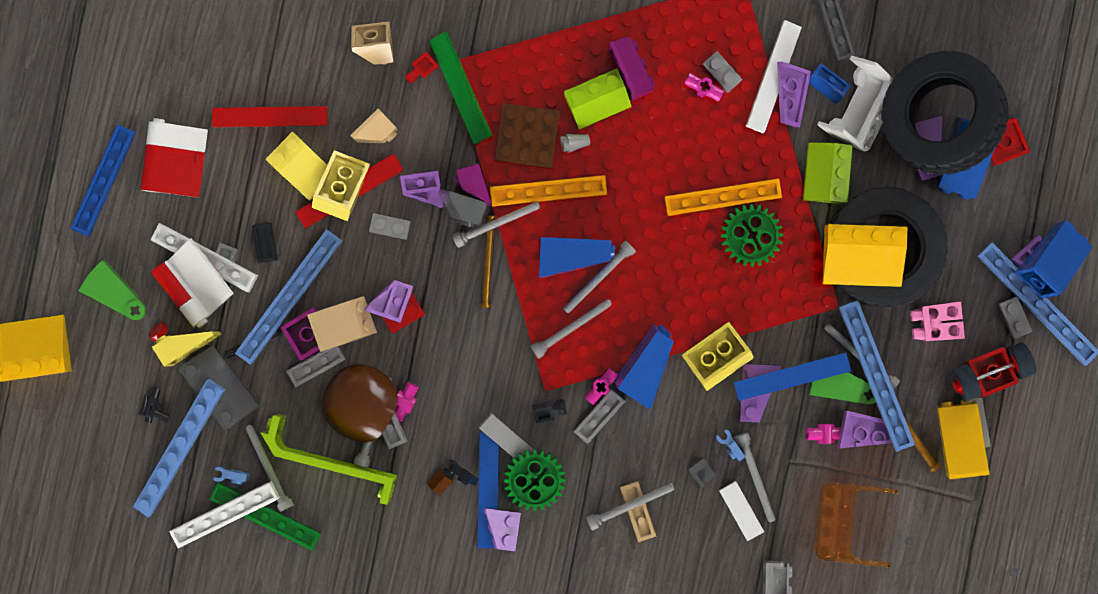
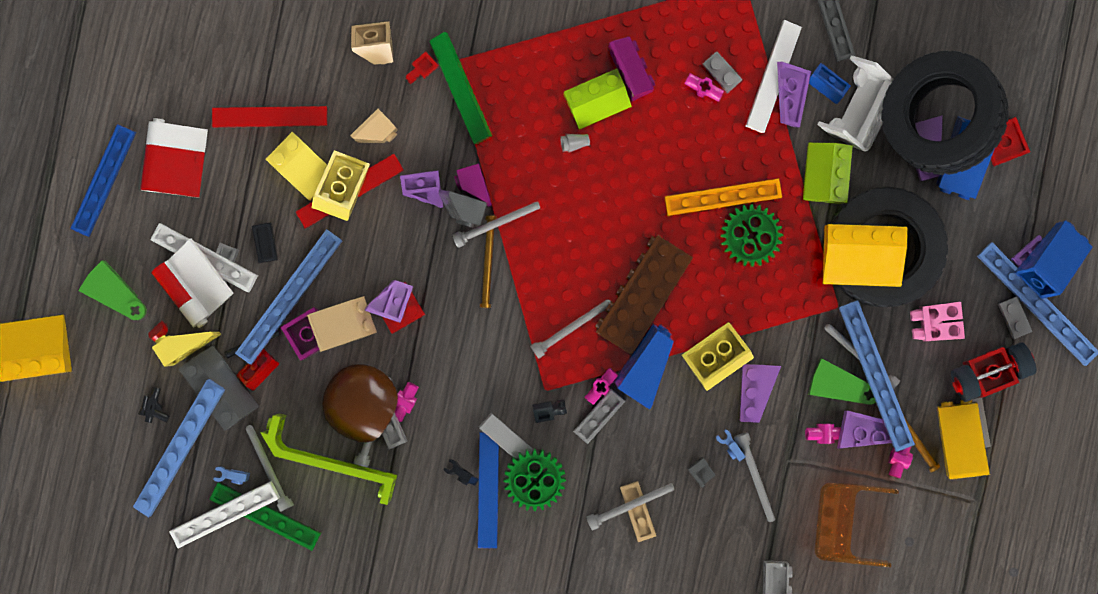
(256, 373): none -> red slope
(315, 365): light grey tile -> none
(389, 226): light grey plate -> none
(439, 482): reddish brown slope -> none
(503, 527): wing -> none
(527, 135): reddish brown plate -> none
(548, 190): light orange plate -> none
(567, 254): blue slope -> none
(625, 251): light grey piece -> none
(643, 294): none -> reddish brown bracket
(741, 511): white tile -> none
(792, 376): blue tile -> none
(900, 461): none -> dark pink axle

